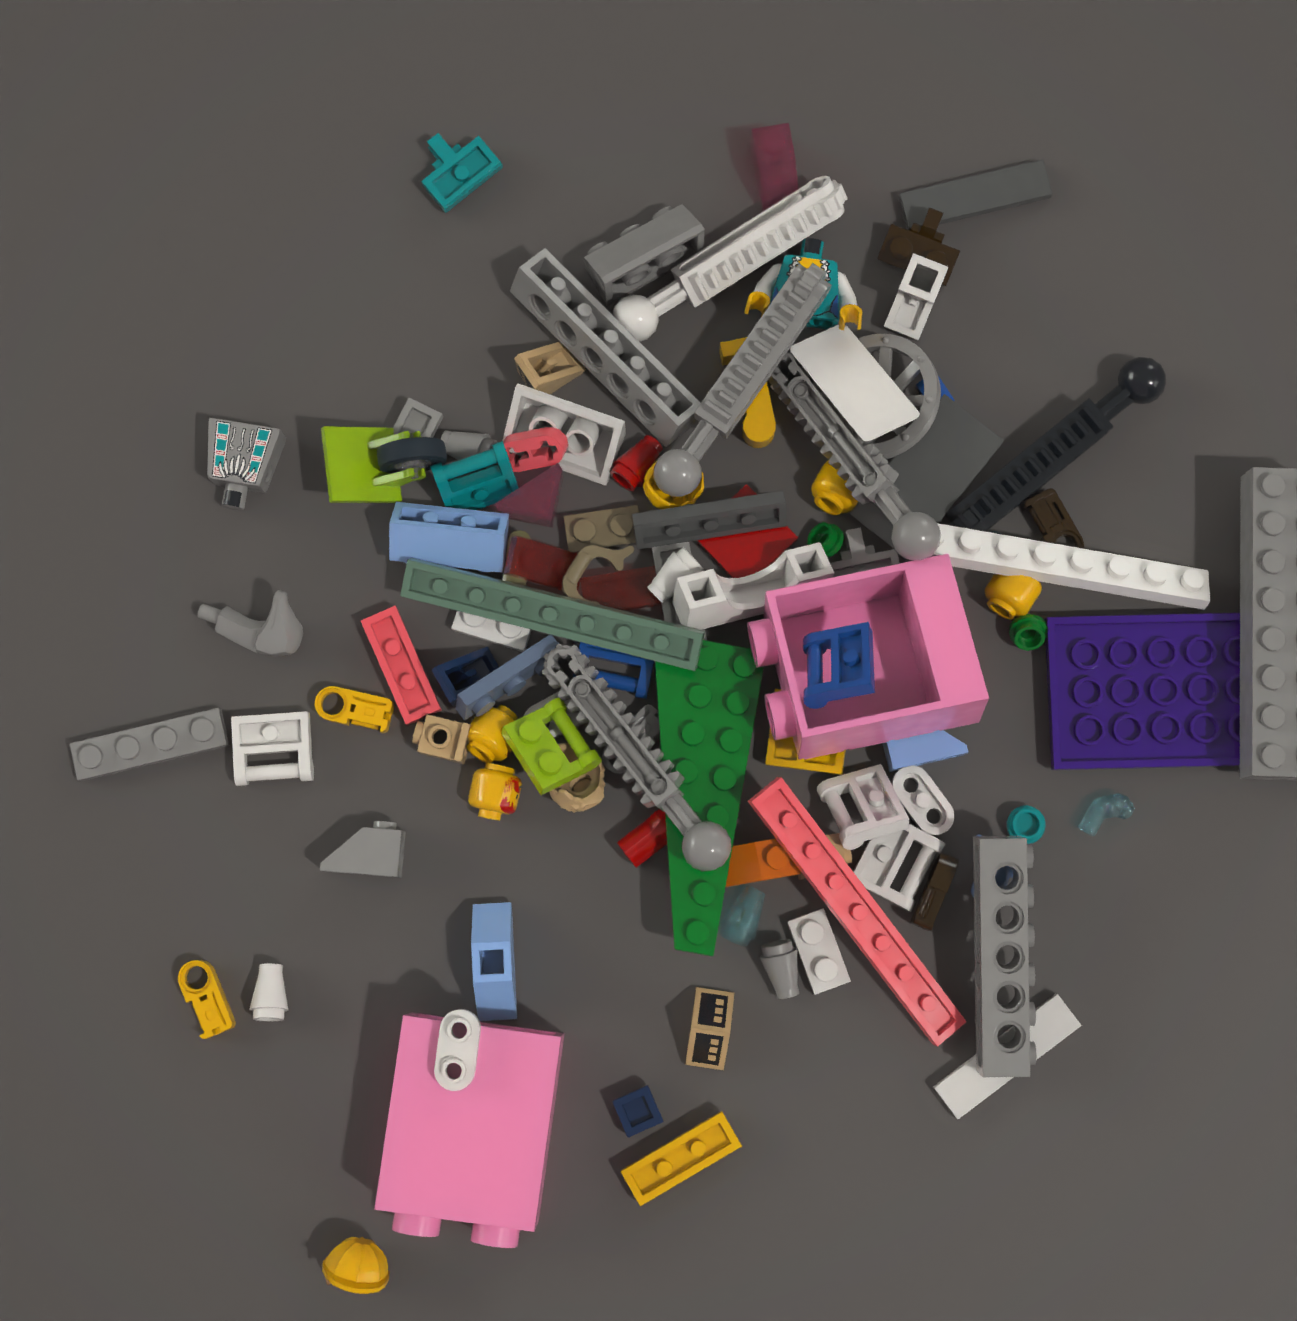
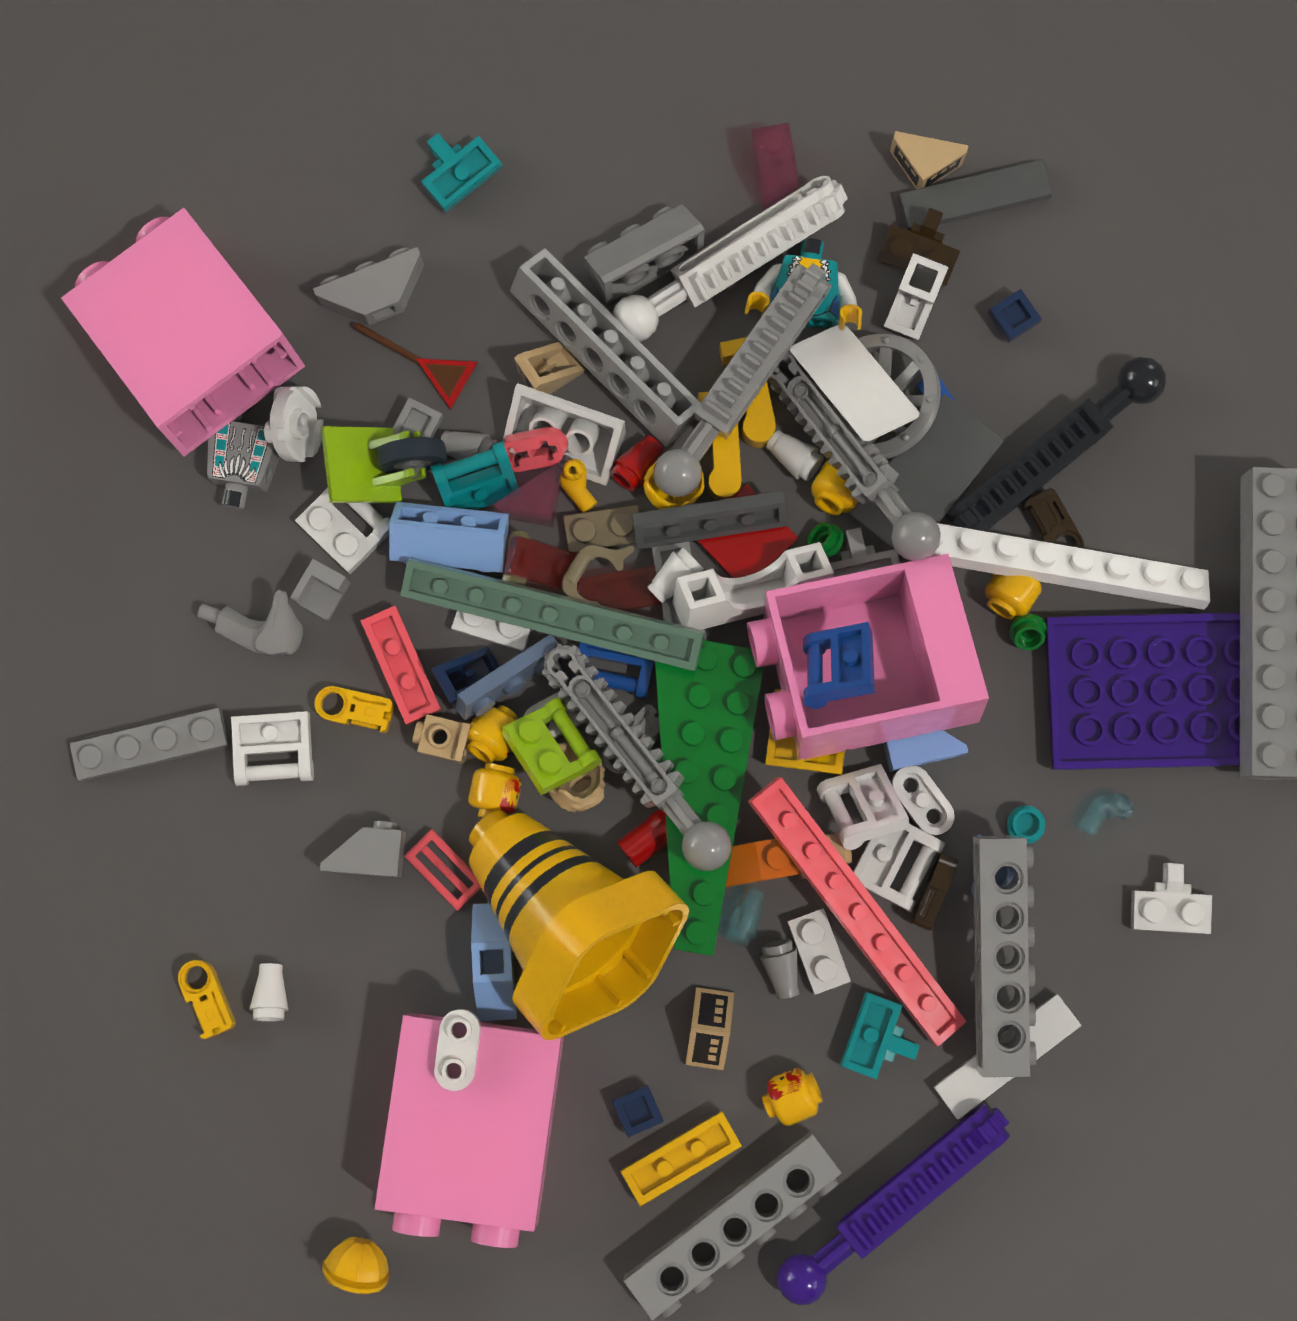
(182, 330): none -> bright pink brick
(294, 423): none -> white plate
(320, 590): none -> light grey panel
(339, 535): none -> white plate
(374, 288): none -> light grey slope
(446, 375): none -> piece
(468, 893): none -> coral tile
(573, 924): none -> yellow cone
(574, 484): none -> yellow arm
(663, 1299): none -> light grey brick
(726, 472): none -> yellow leg
(792, 1096): none -> yellow head
(795, 455): none -> white cone
(876, 1037): none -> teal hinge
(897, 1201): none -> dark purple gear
(926, 158): none -> tan slope
(1014, 315): none -> dark blue plate
(1171, 905): none -> white hinge

